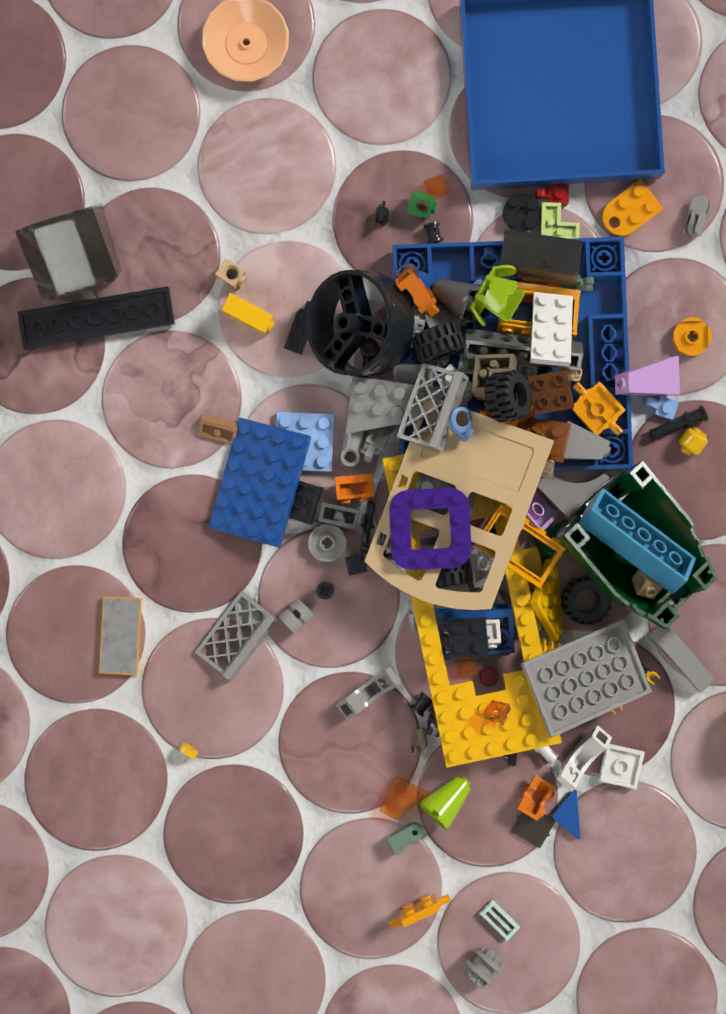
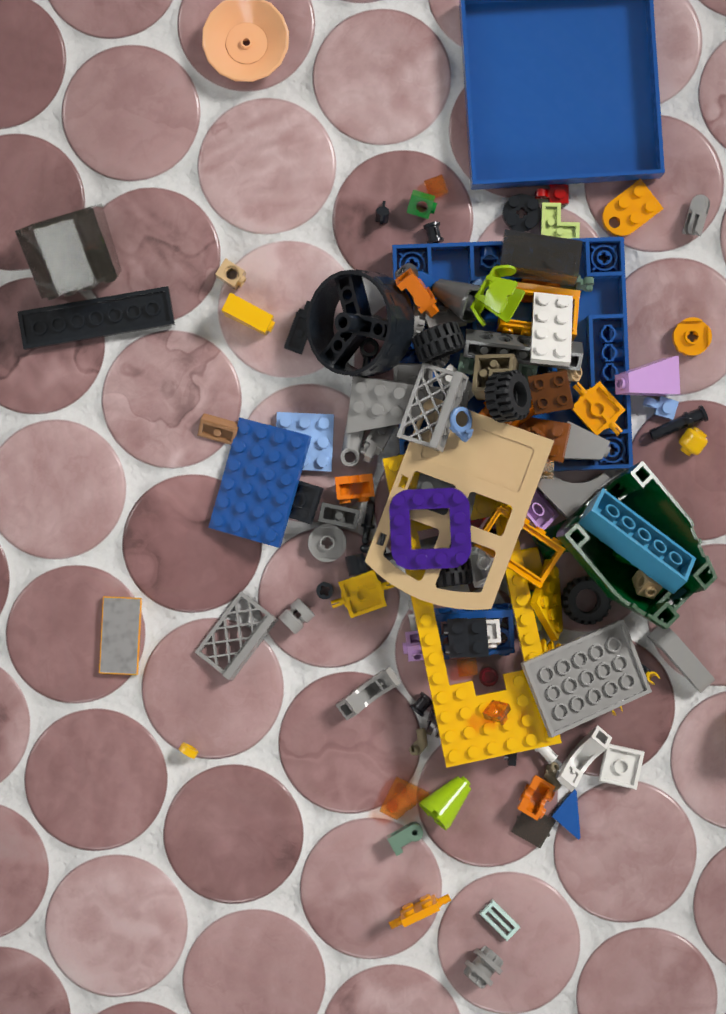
(362, 594): none -> yellow plate
(412, 646): none -> lavender brick
(550, 774): none -> dark tan arm

